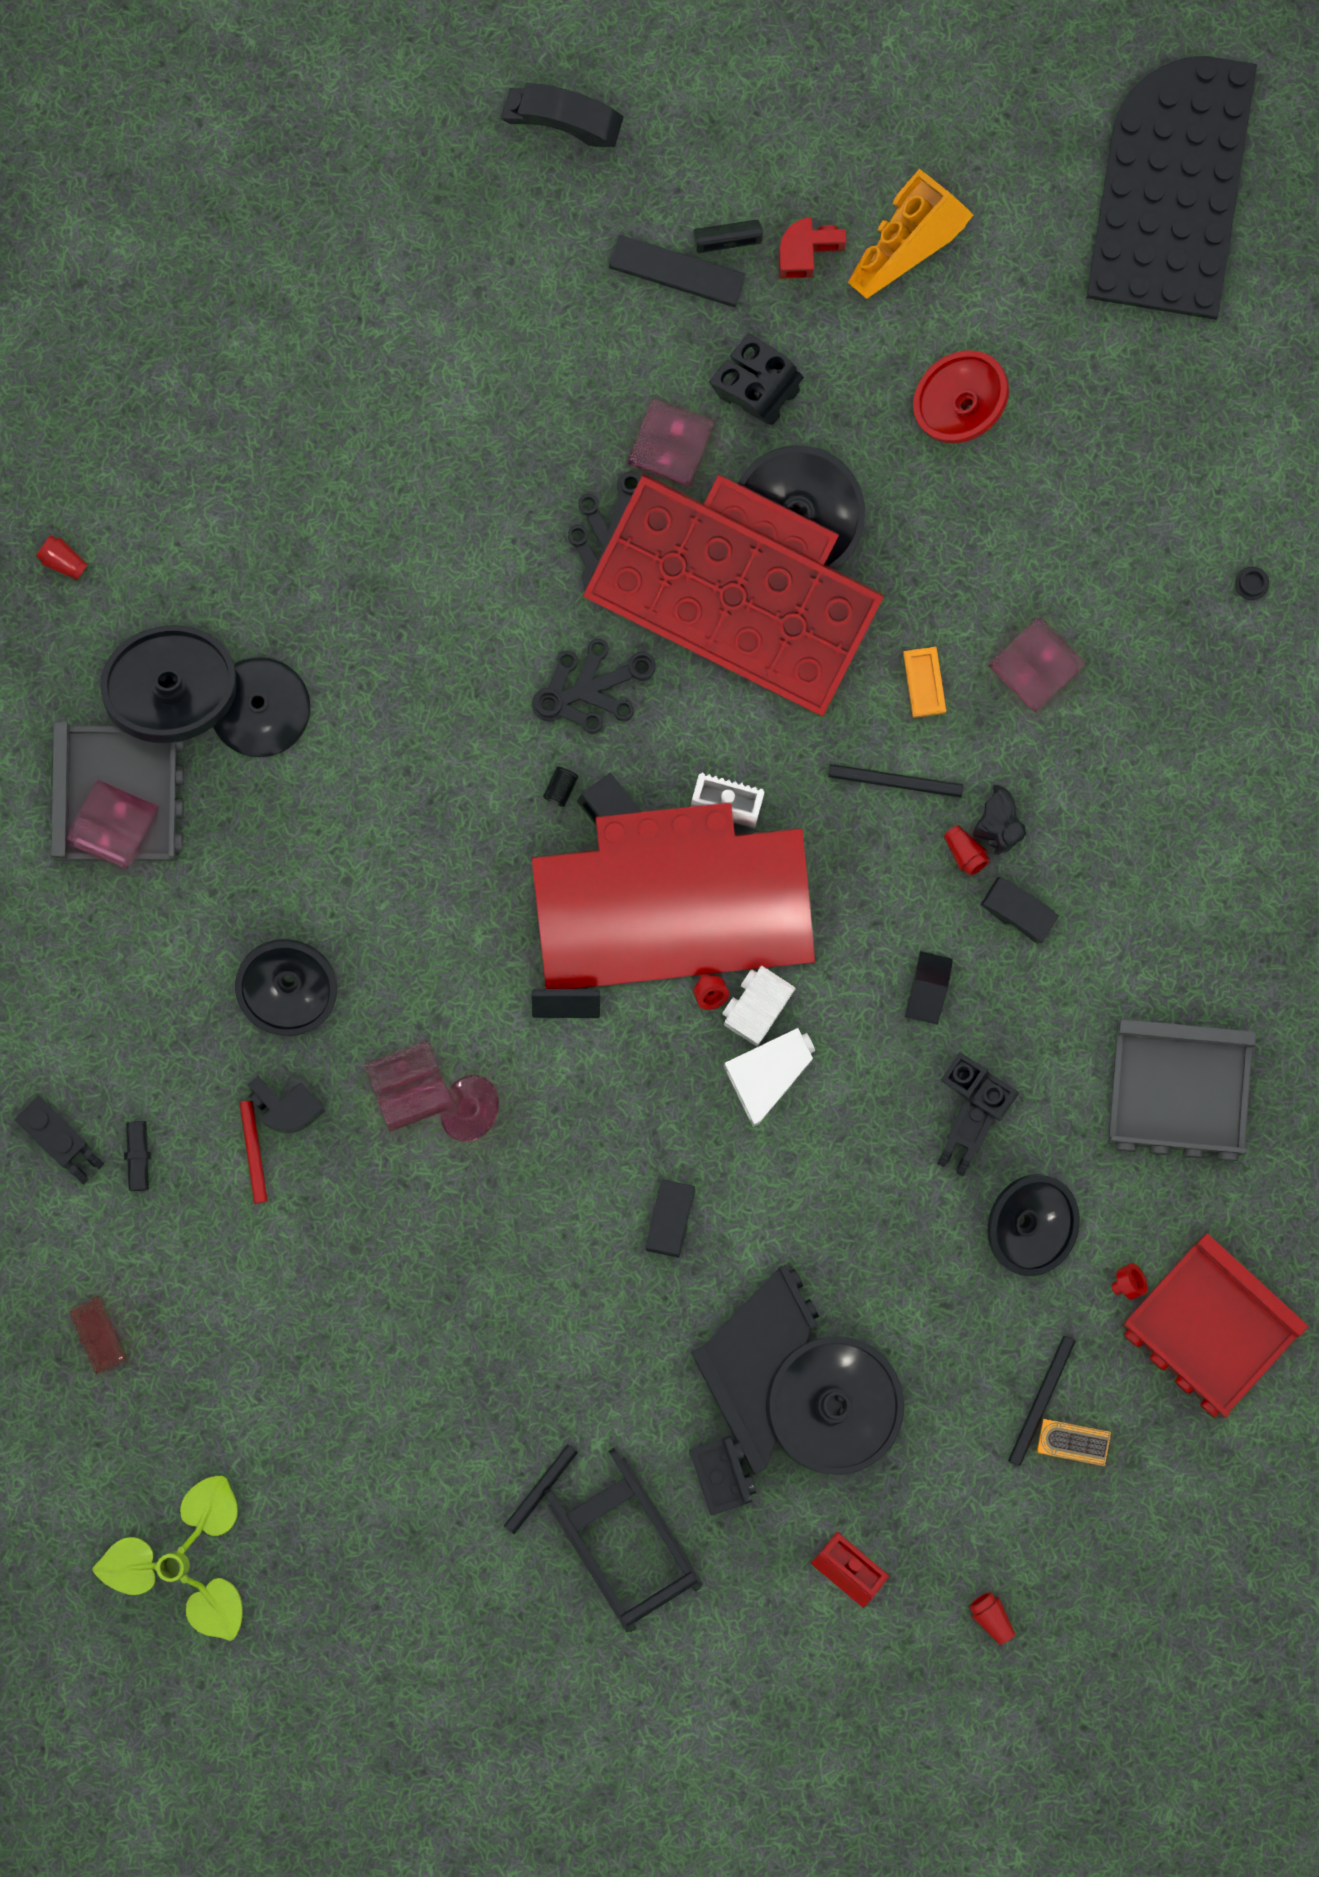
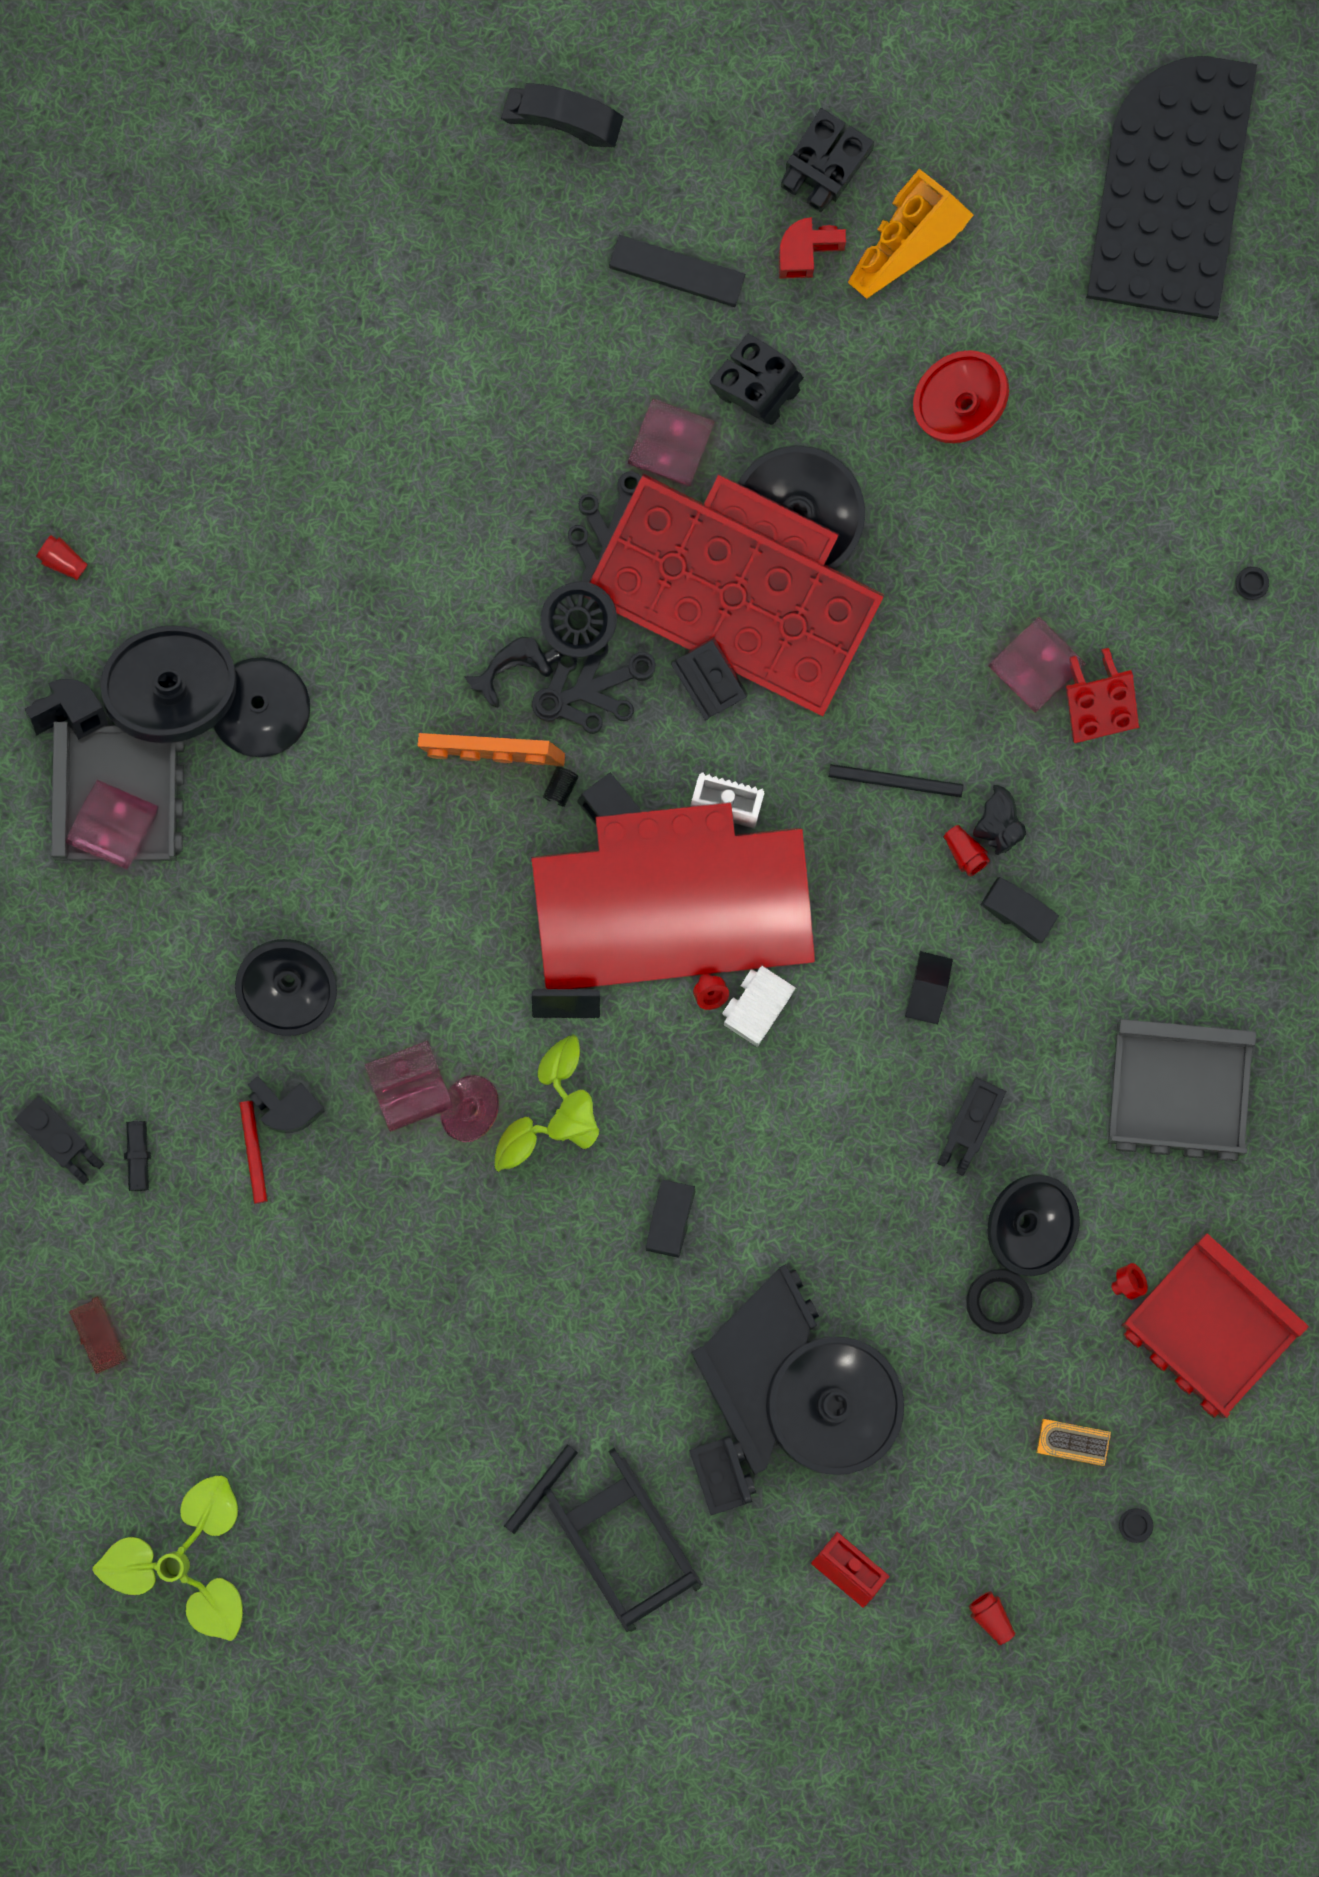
(70, 702): none -> black brick
(498, 749): none -> orange wing
(518, 652): none -> black animal
(551, 631): none -> black wheel
(571, 1121): none -> lime plant
(709, 678): none -> black plate
(728, 236): black slope -> none
(768, 1072): white slope -> none
(824, 171): none -> black hips
(924, 682): light orange tile -> none
(979, 1086): black slope -> none
(1017, 1283): none -> black tyre
(1041, 1400): black bar -> none
(1101, 705): none -> red plate
(1135, 1525): none -> black plate

